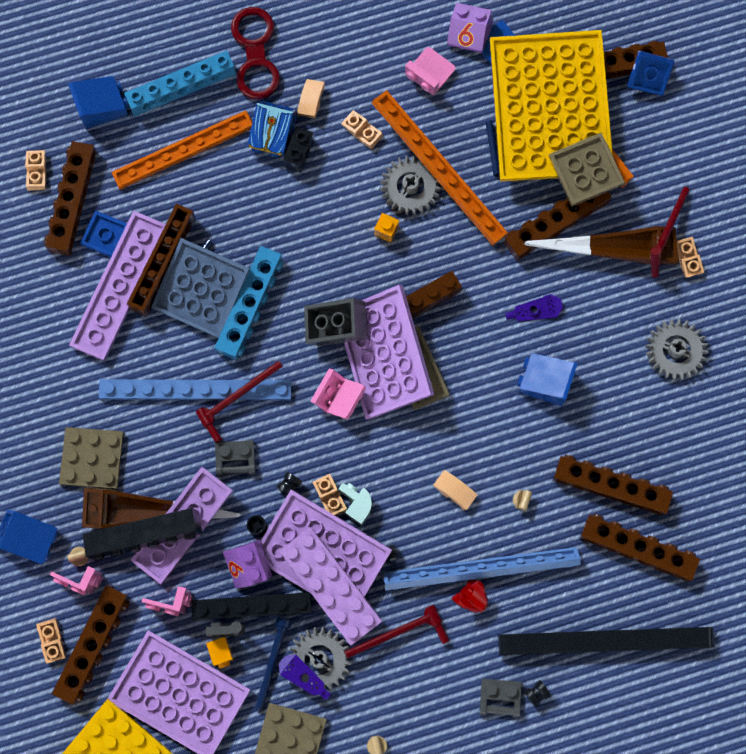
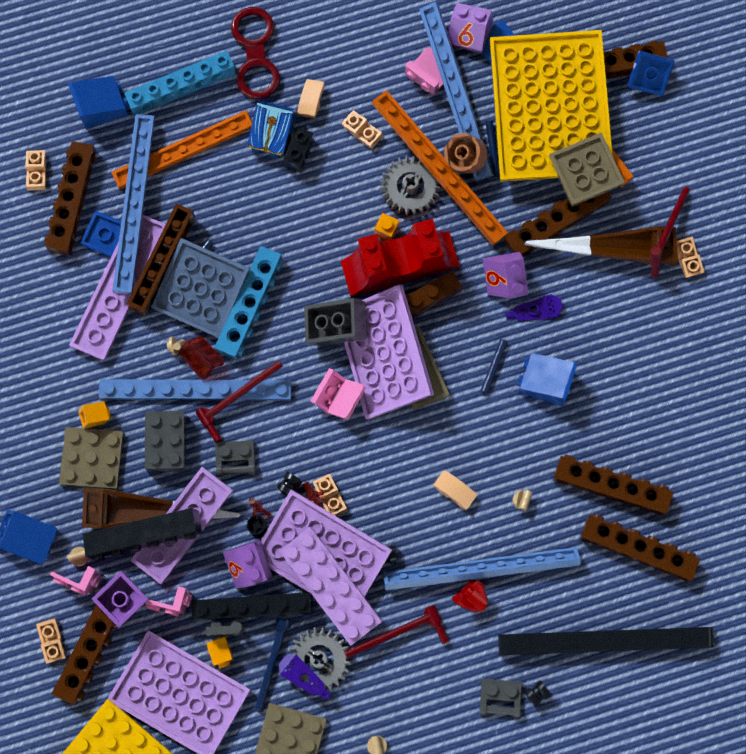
(94, 414): none -> light orange brick
(120, 598): none -> medium lavender slope
(133, 204): none -> medium blue plate
(165, 441): none -> dark grey brick
(174, 345): none -> tan plate
(200, 356): none -> clear red panel
(256, 505): none -> clear red bar
(312, 494): none -> clear red bar
(361, 505): light aqua brick -> none
(400, 260): none -> red piece
(452, 78): none -> medium blue plate
(462, 144): none -> nougat brick
(493, 367): none -> dark blue bar
(505, 275): none -> medium lavender slope
(659, 343): light grey gear -> none

